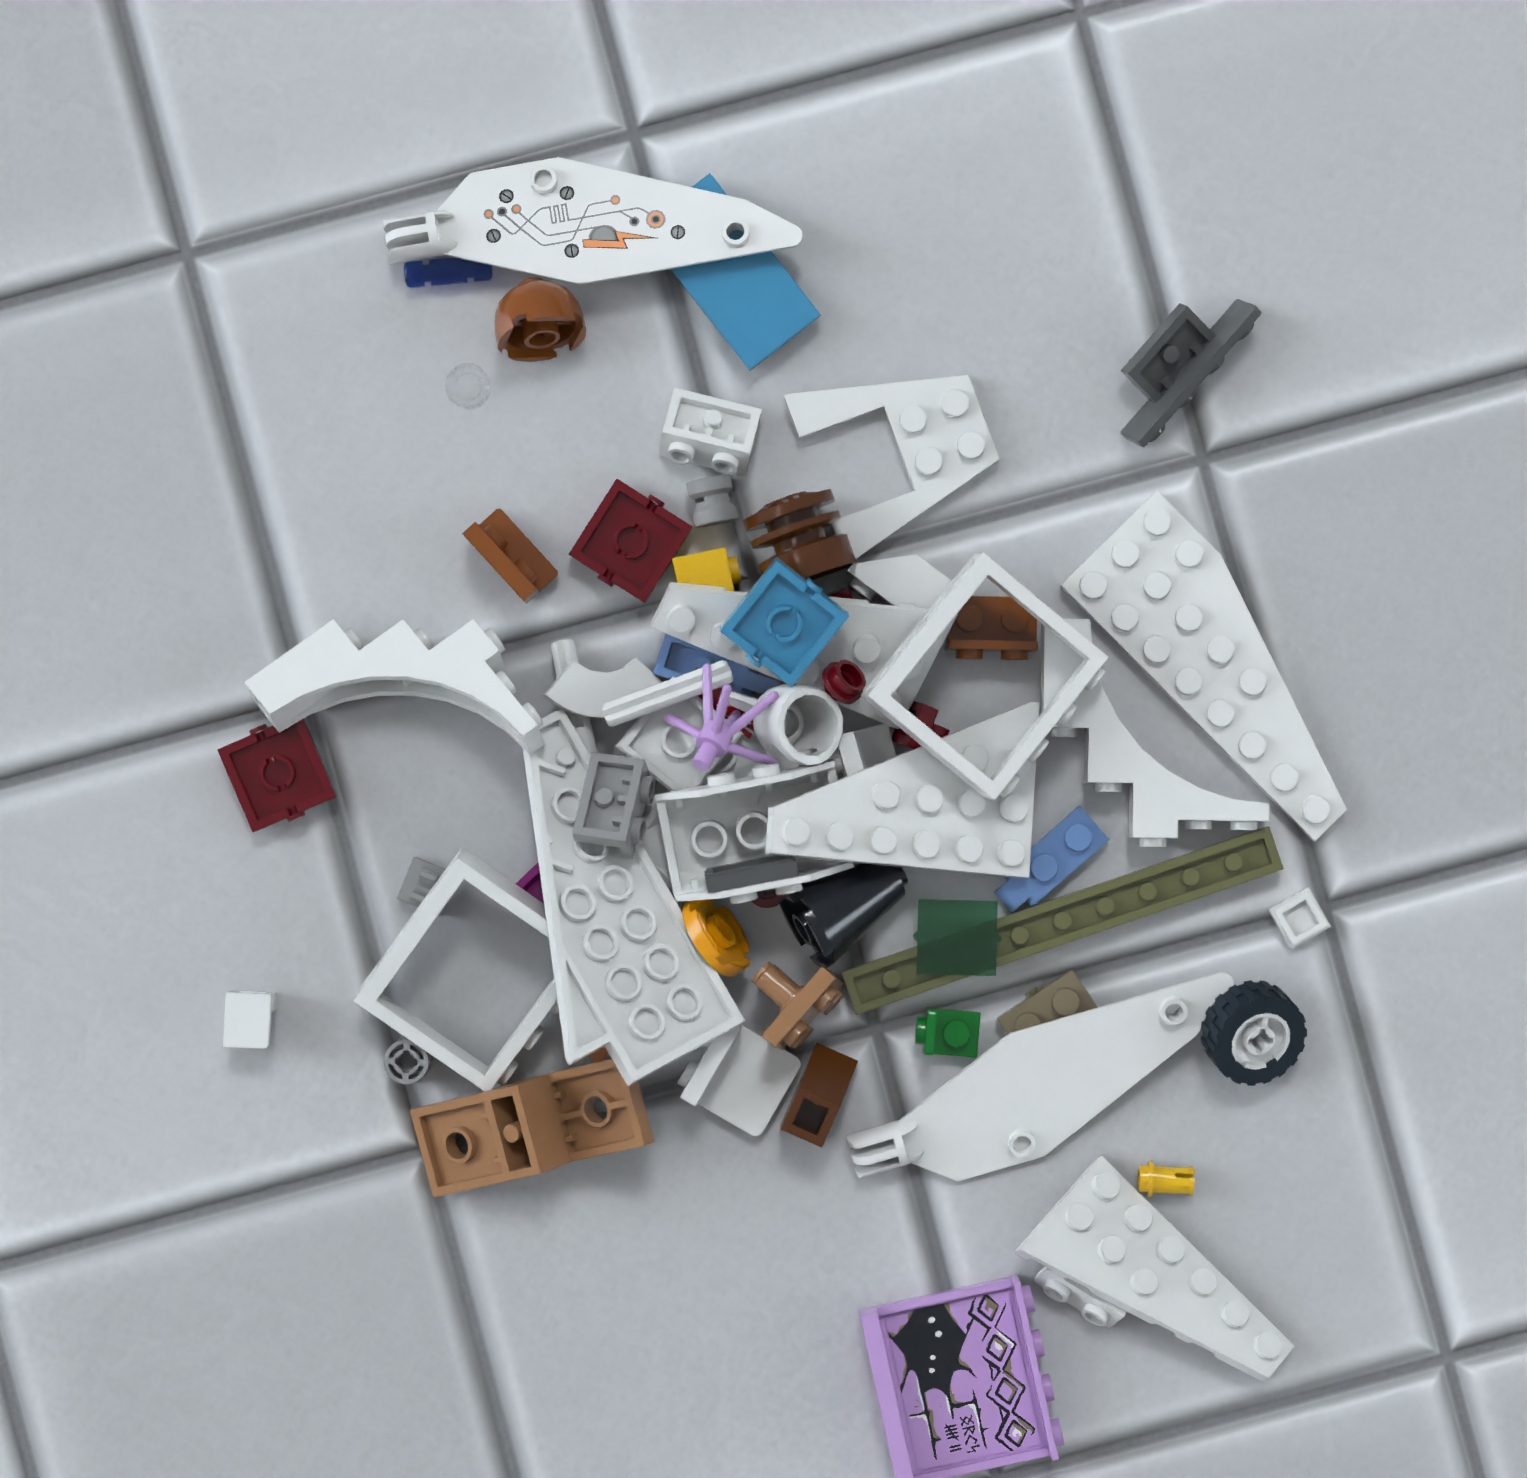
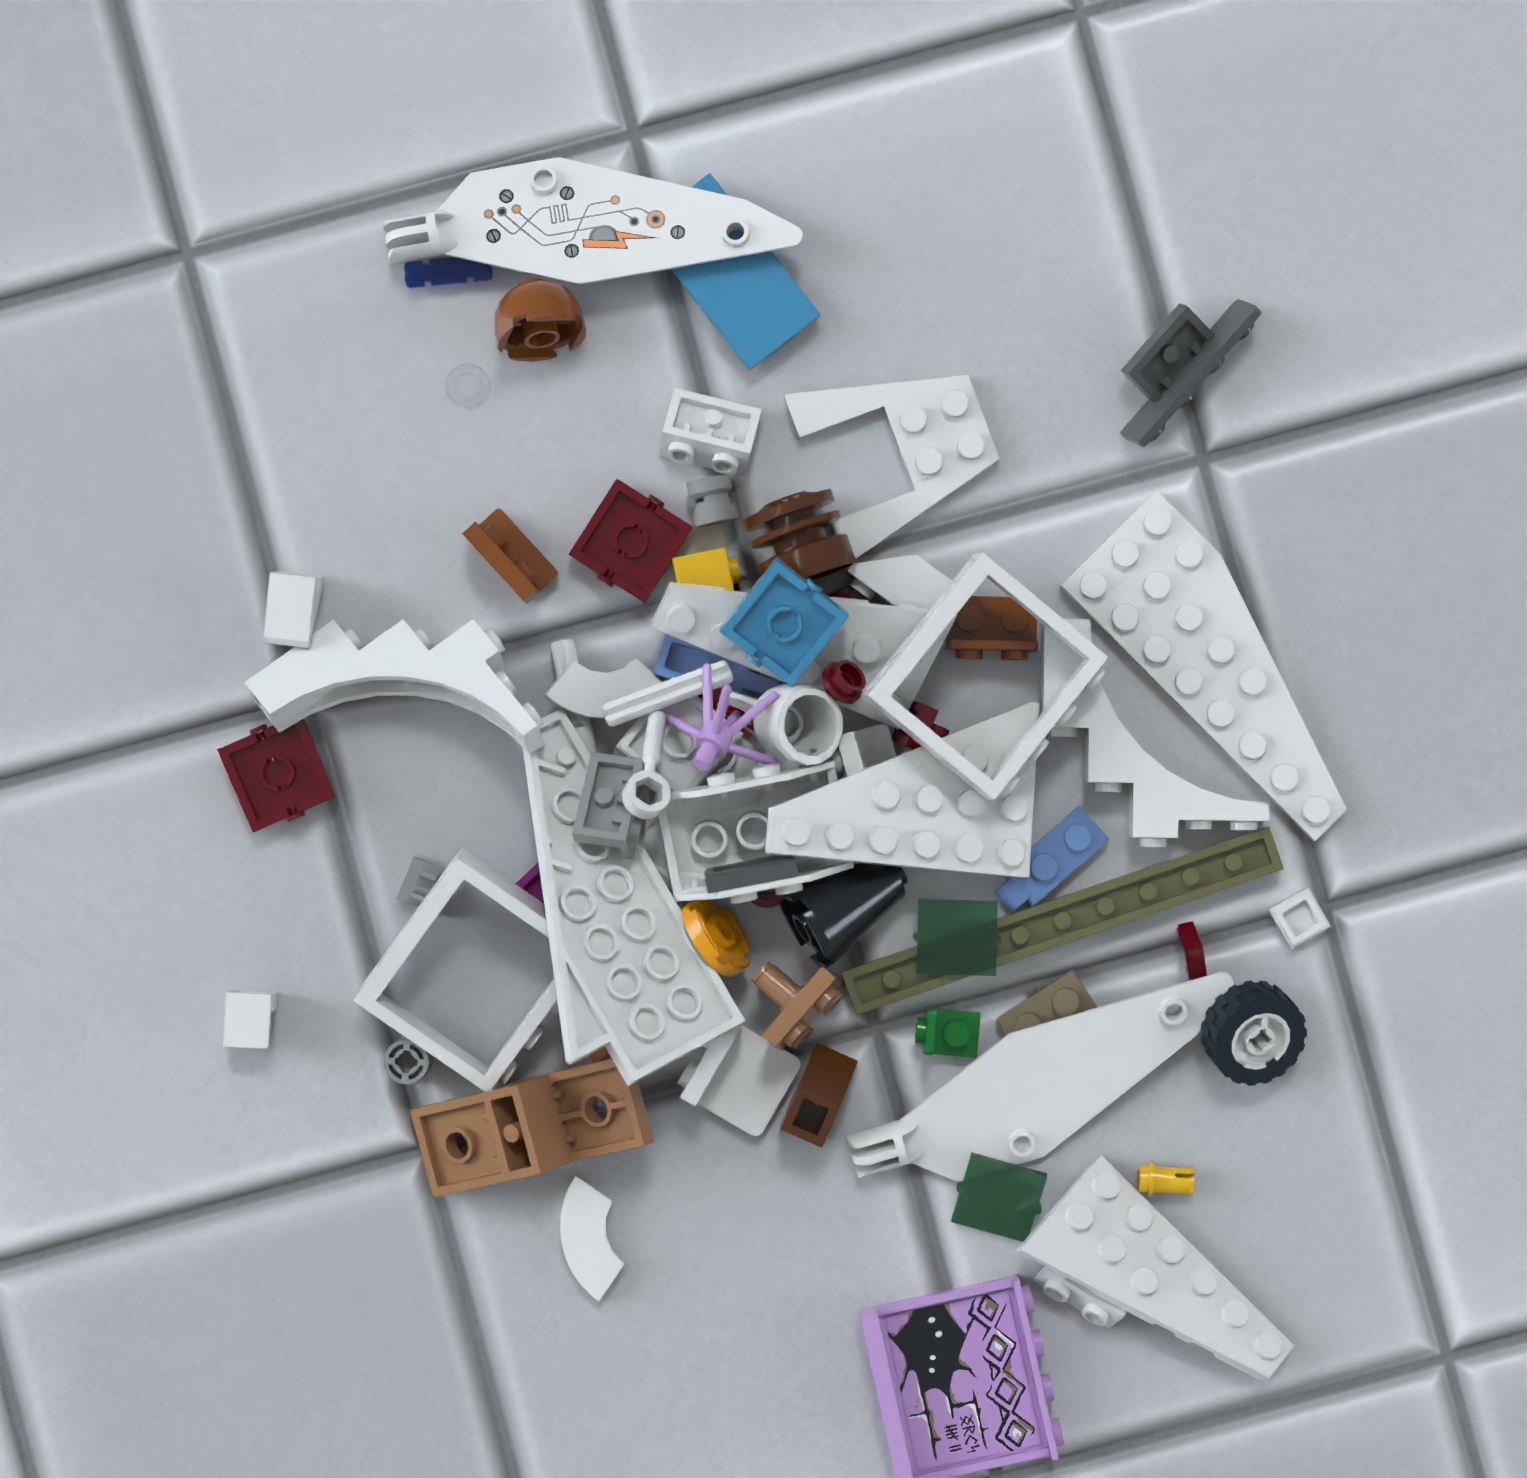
(291, 608): none -> white slope
(585, 1237): none -> white tile
(648, 776): none -> white piece
(999, 1197): none -> clear green piece
(1193, 950): none -> dark red tile

